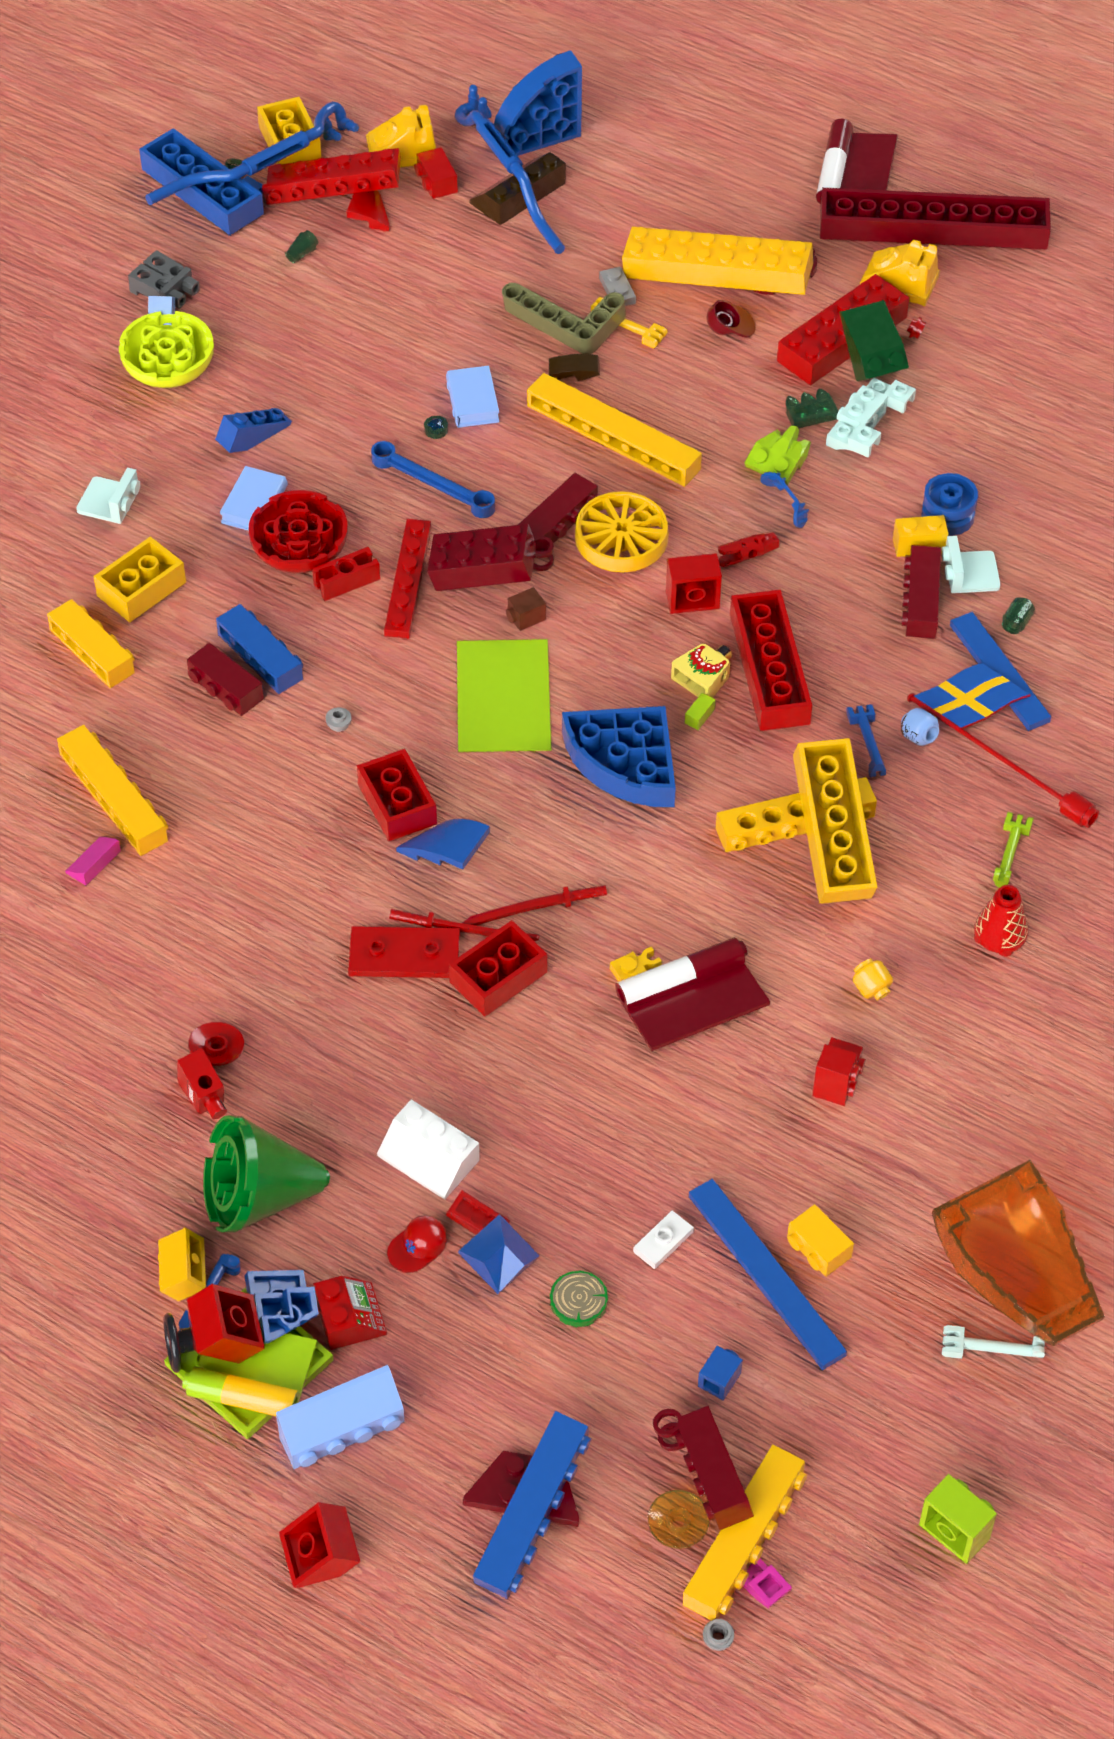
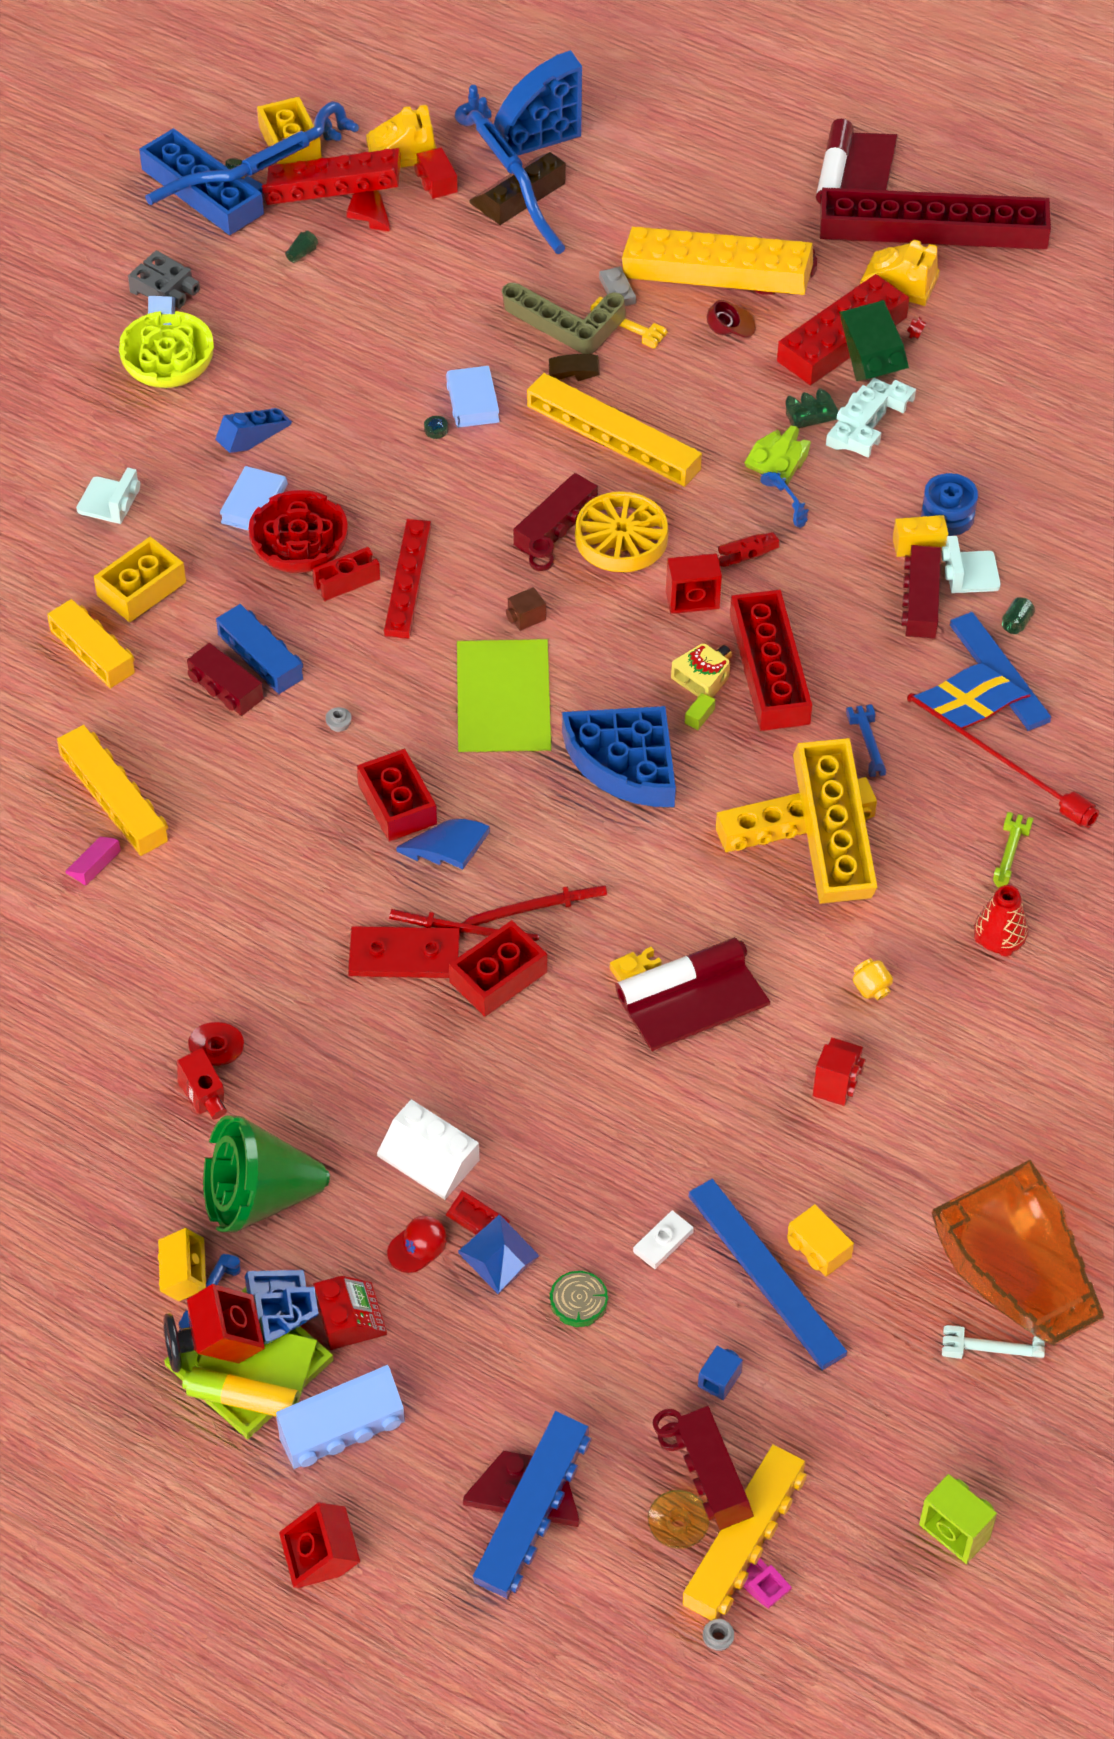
(433, 479): blue piece -> none
(482, 557): dark red brick -> none
(920, 726): light blue head -> none

